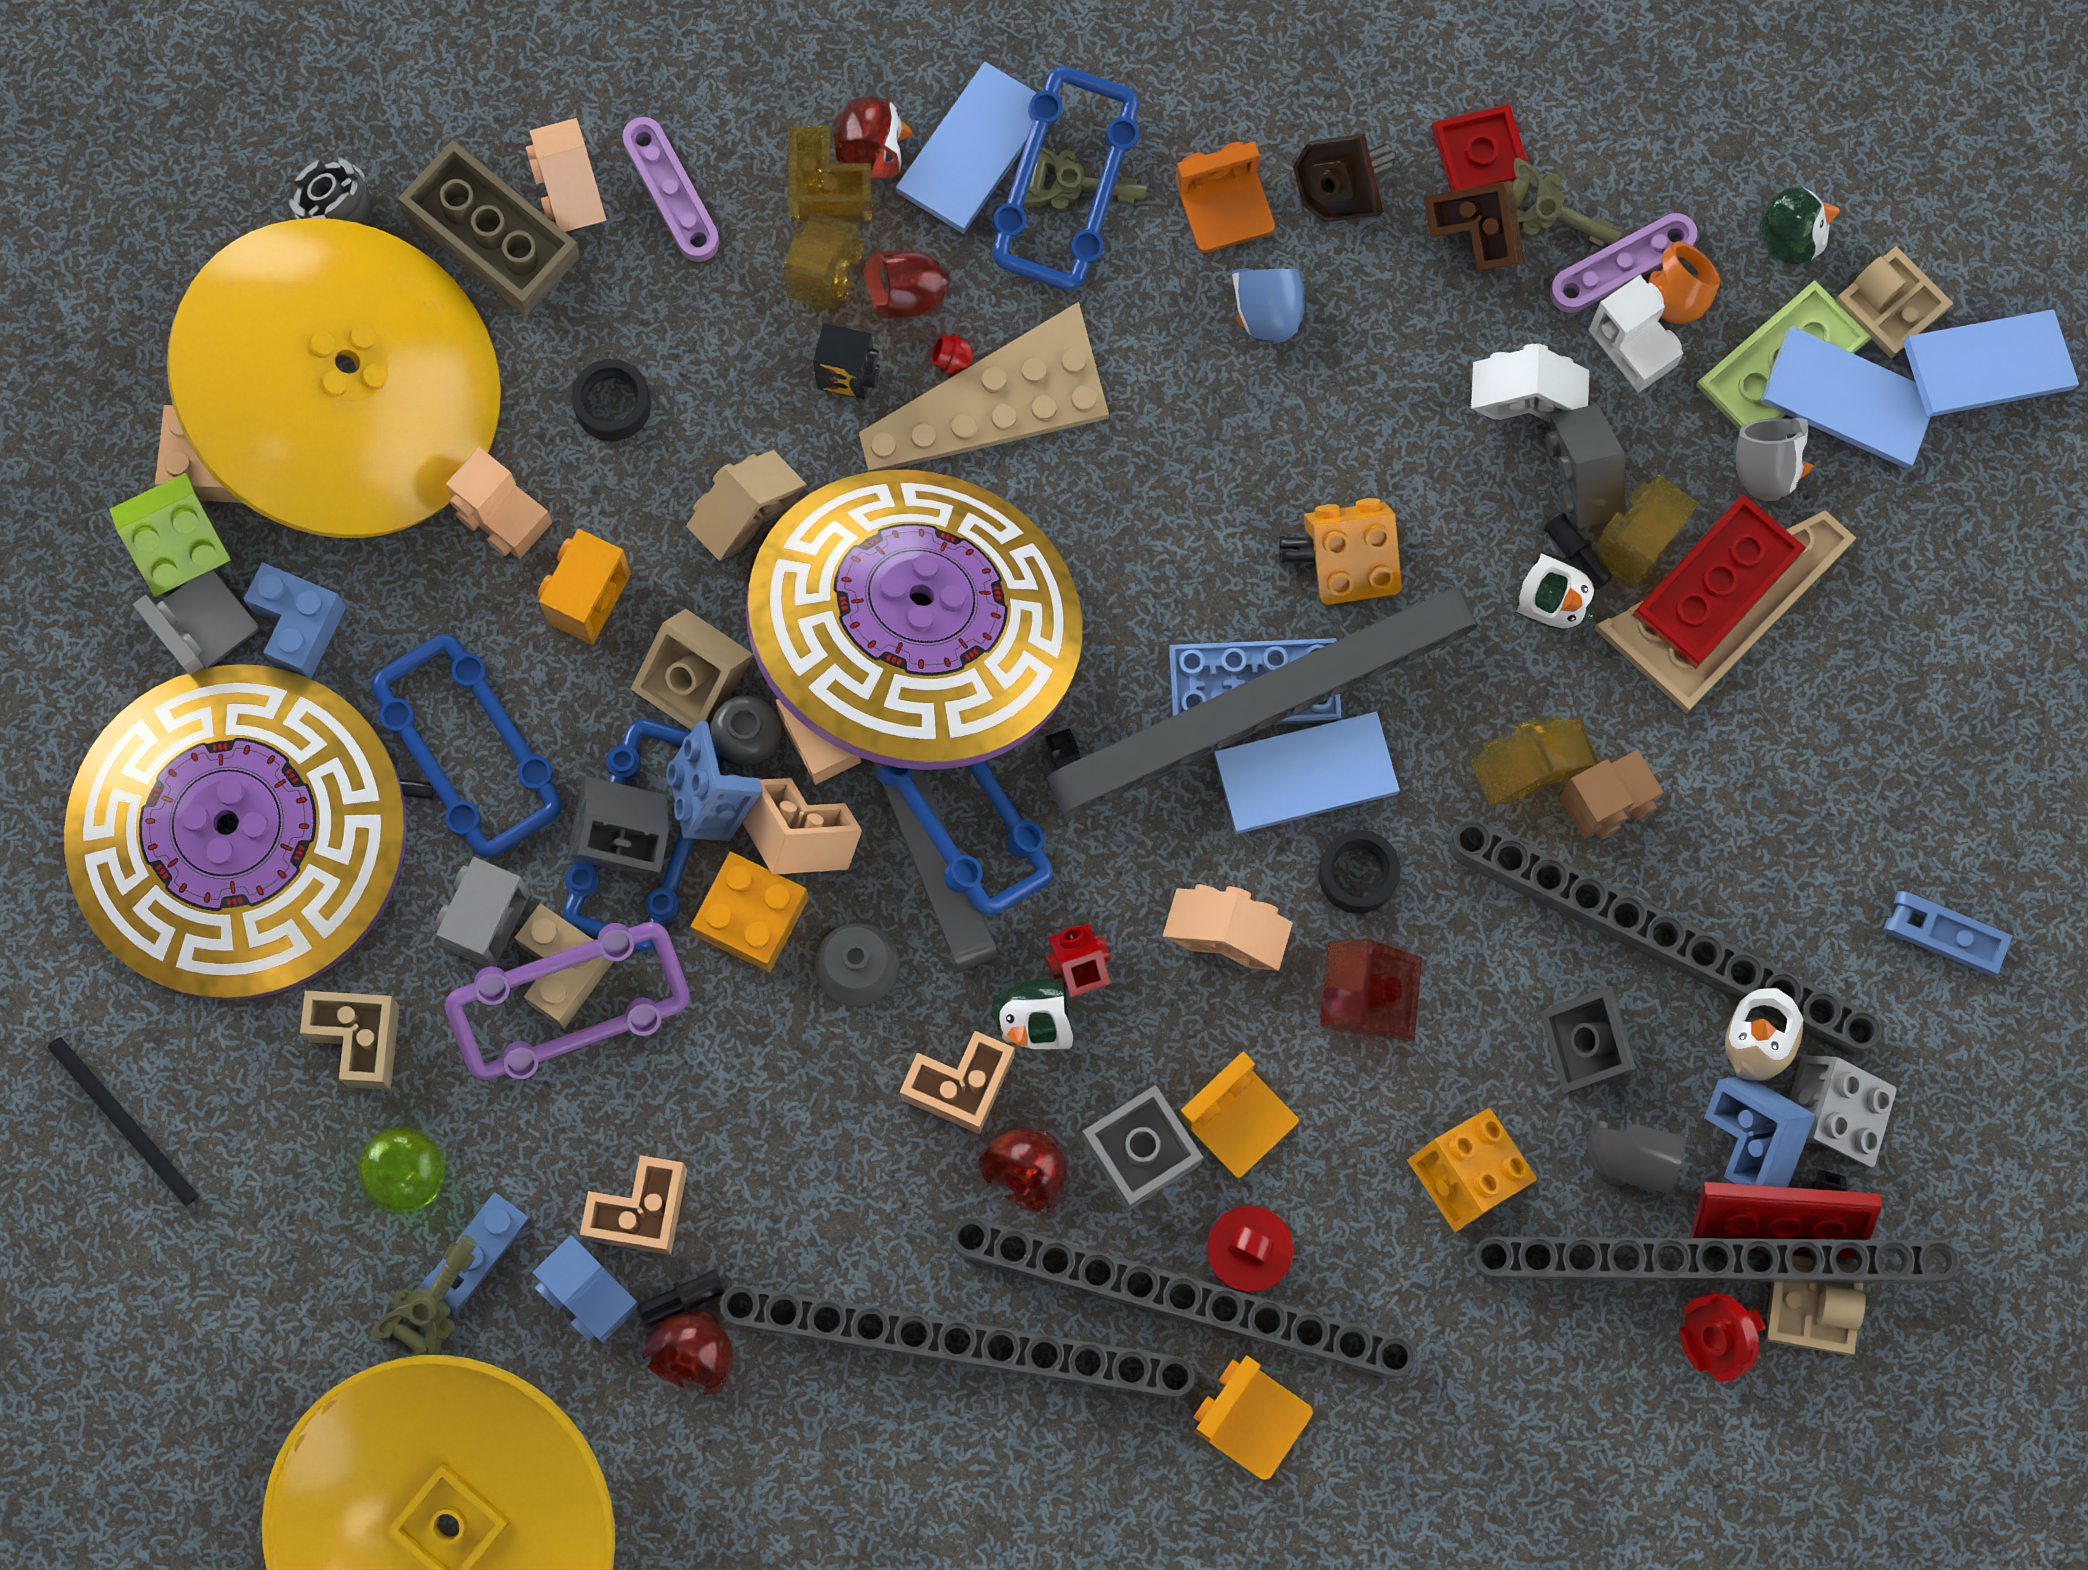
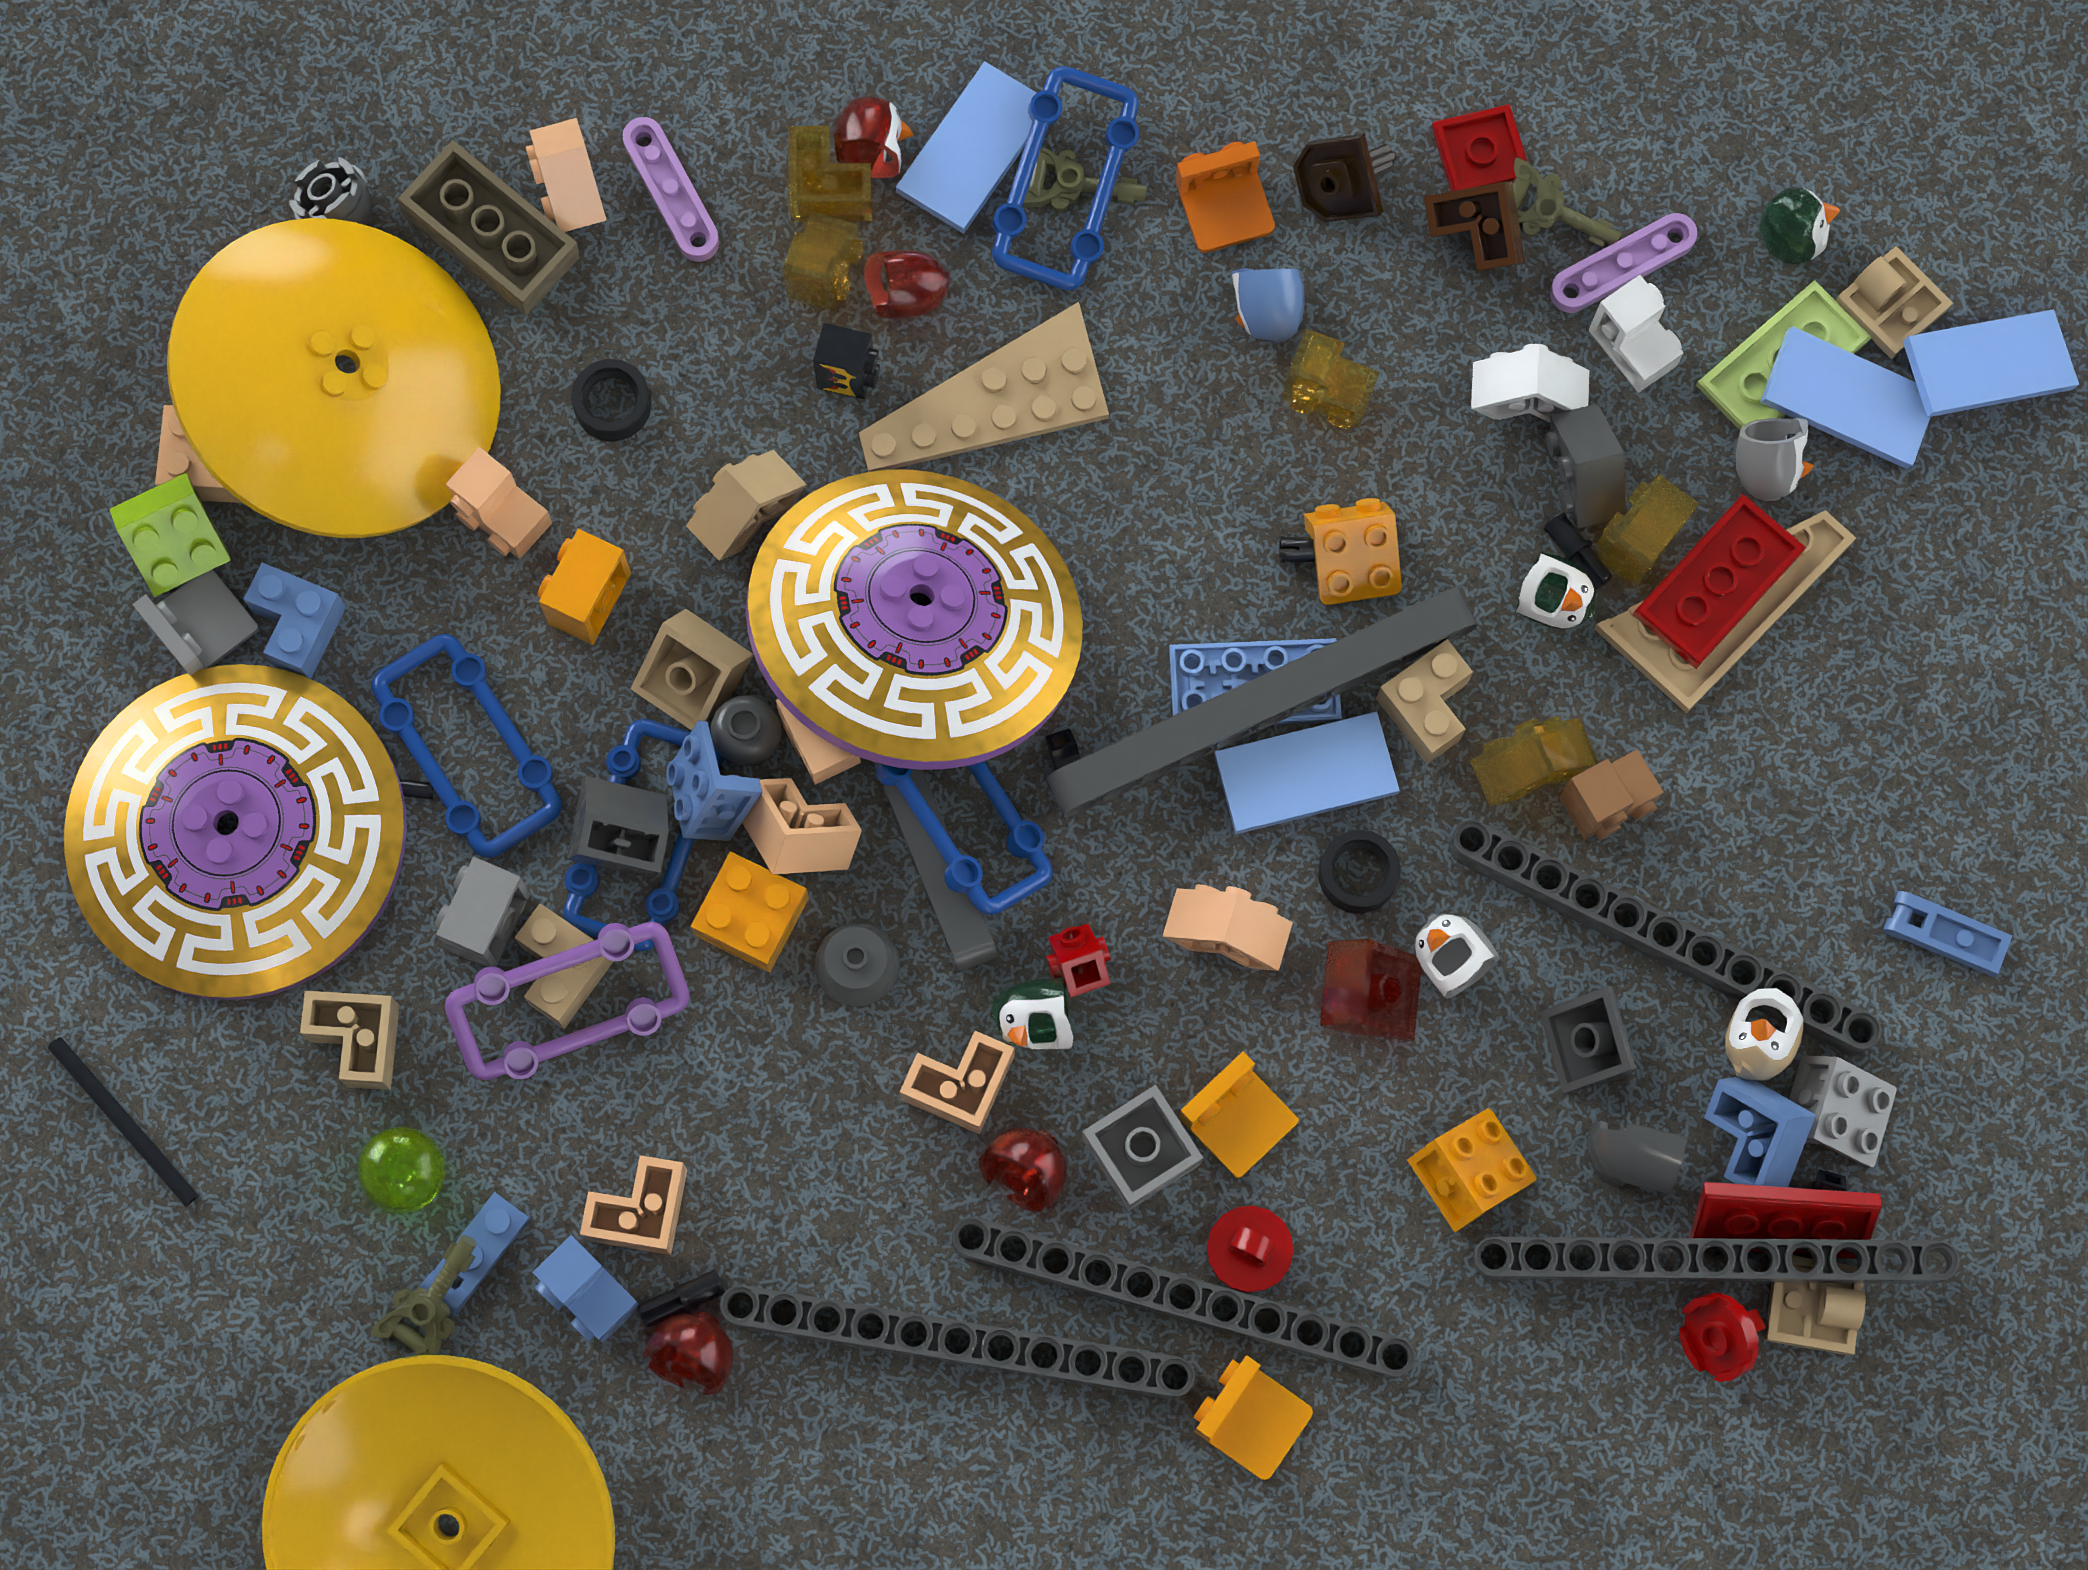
(951, 354): red plate -> none
(1328, 383): none -> clear yellow brick
(1417, 700): none -> tan brick
(1454, 953): none -> piece
(1682, 293): orange helmet -> none

